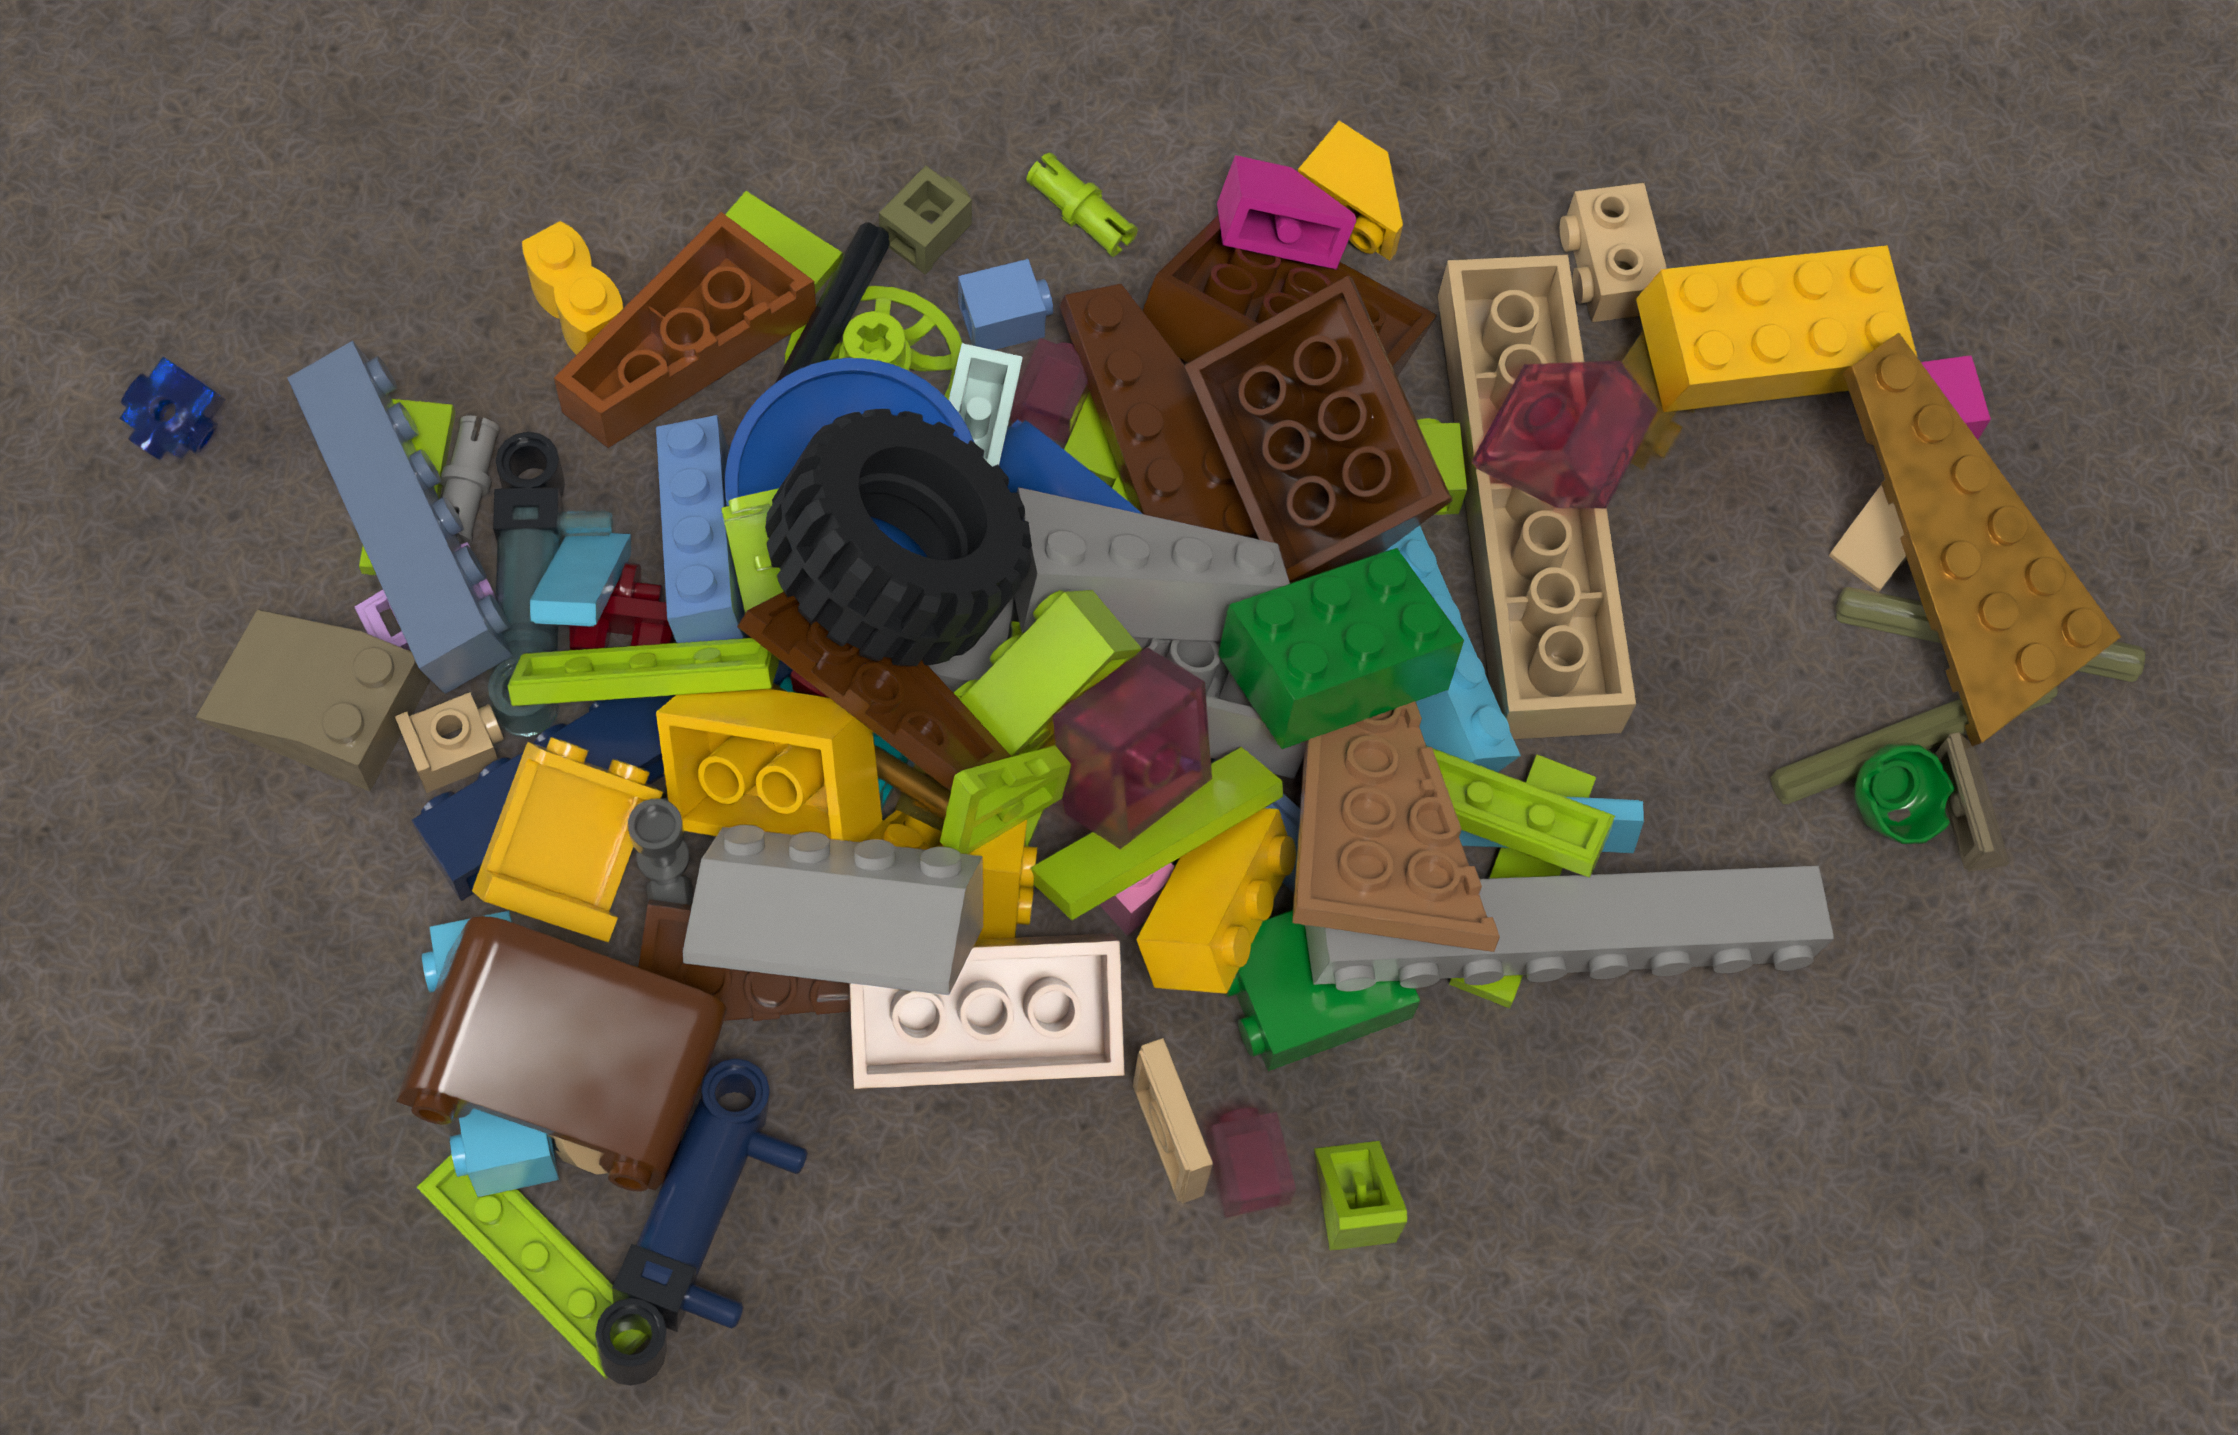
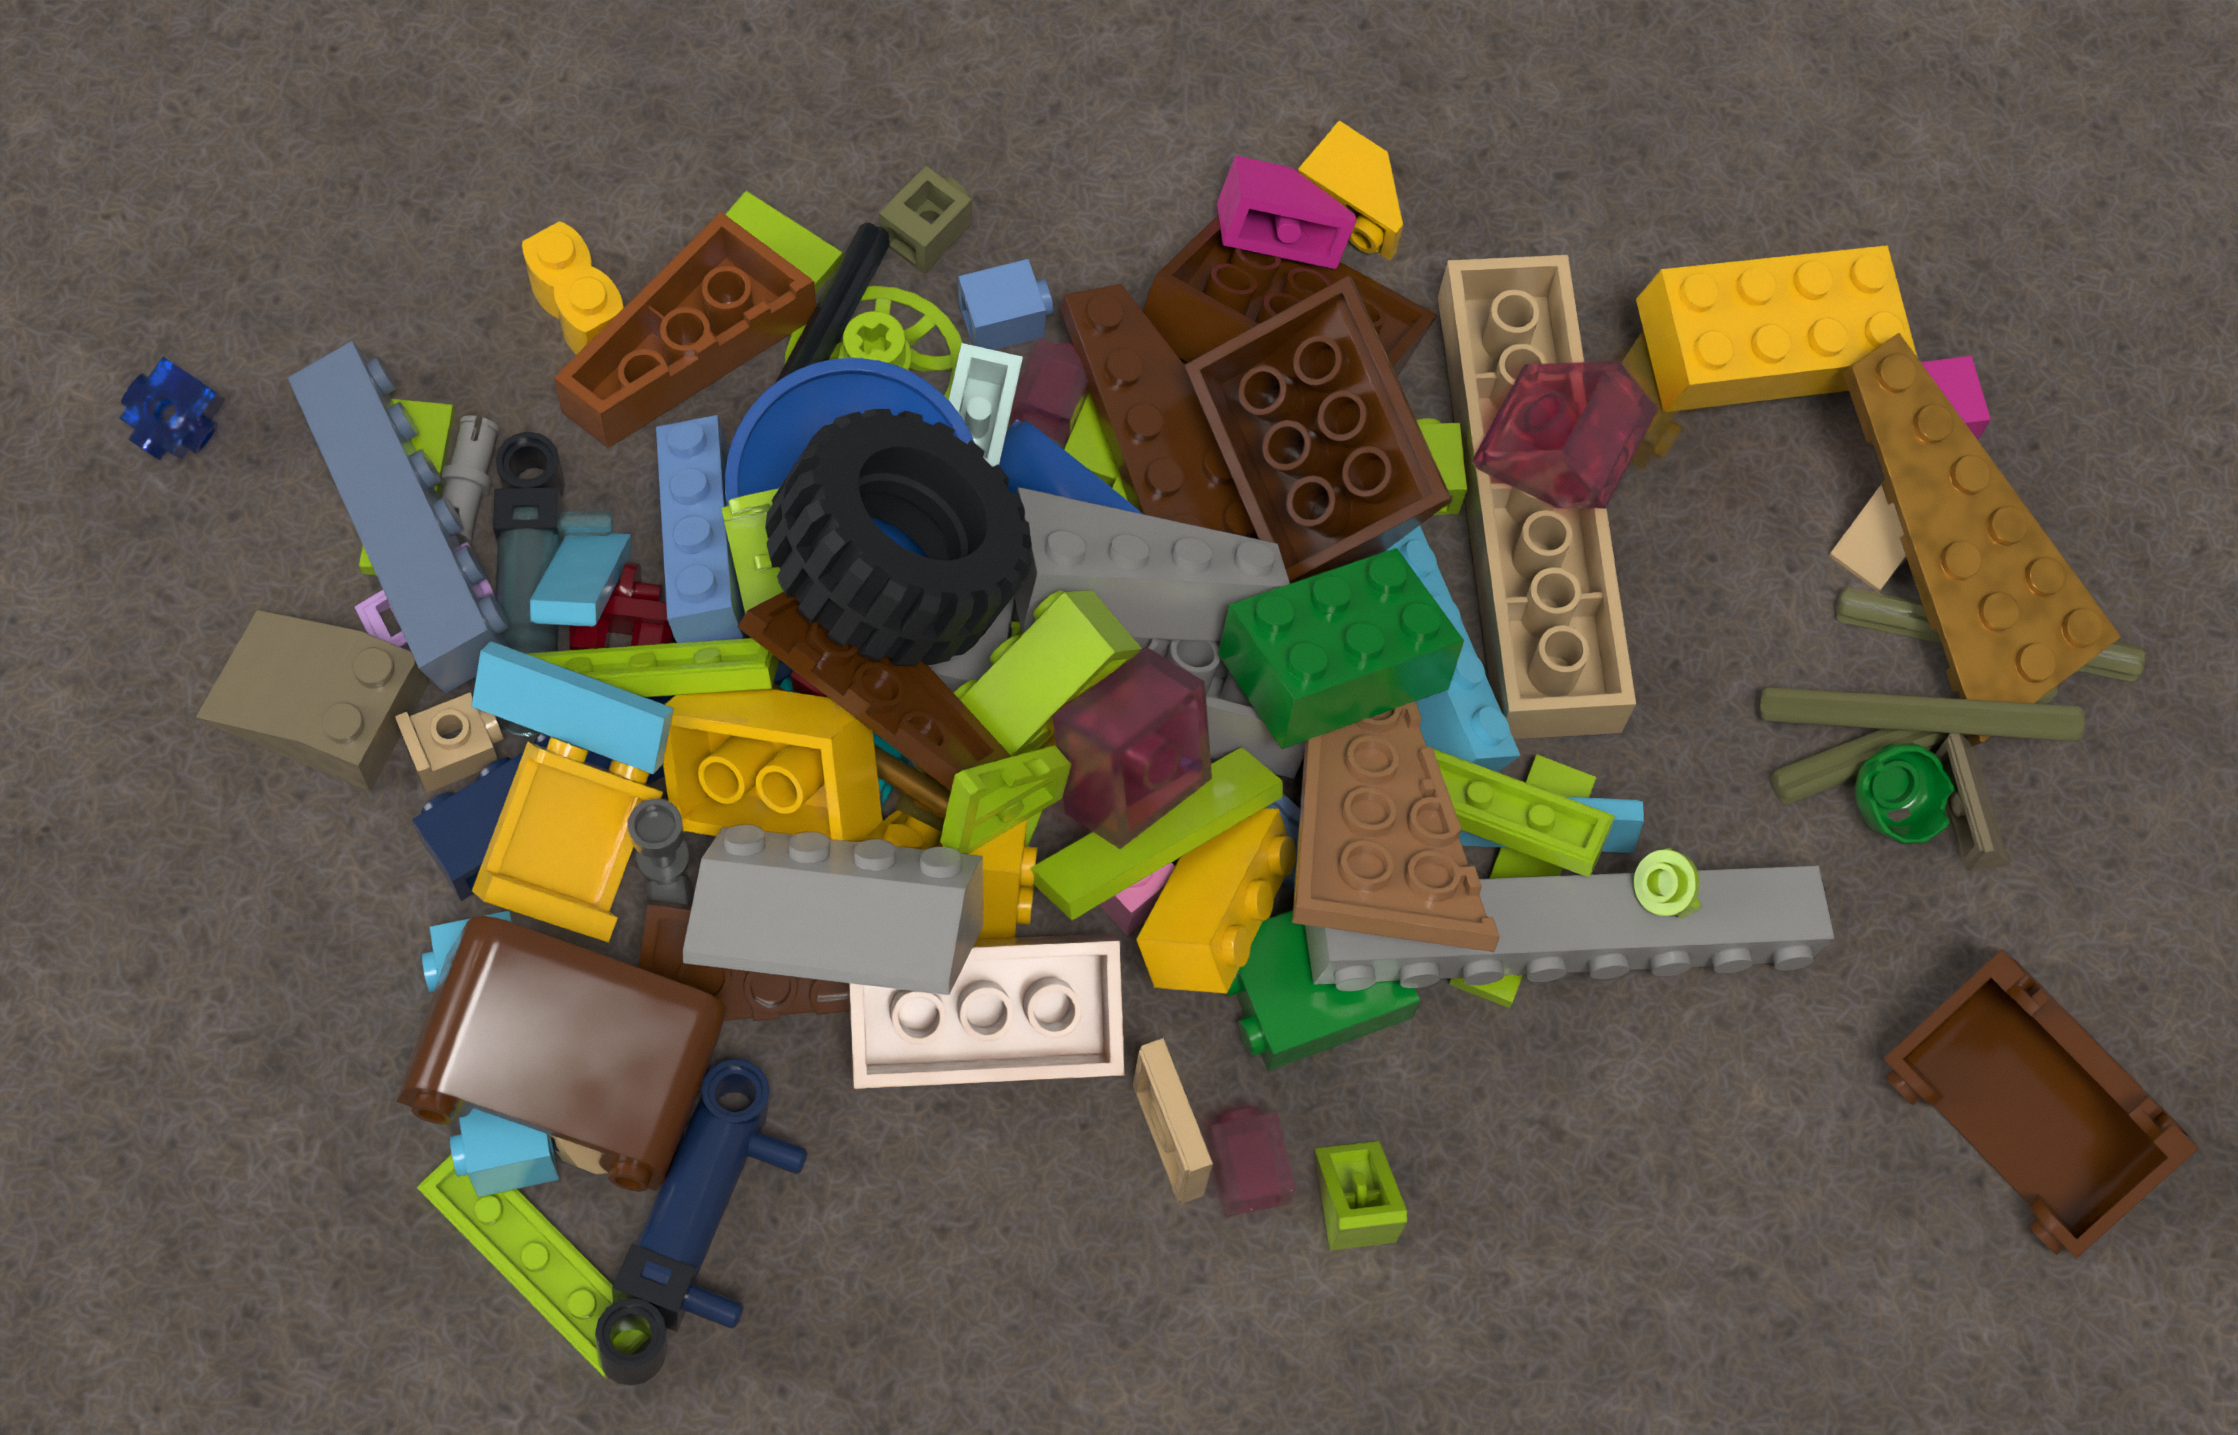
(572, 707): none -> medium azure tile
(1081, 204): lime pin -> none
(1613, 248): tan brick -> none
(1667, 884): none -> lime plate
(1923, 714): none -> olive axle
(2040, 1103): none -> reddish brown windscreen

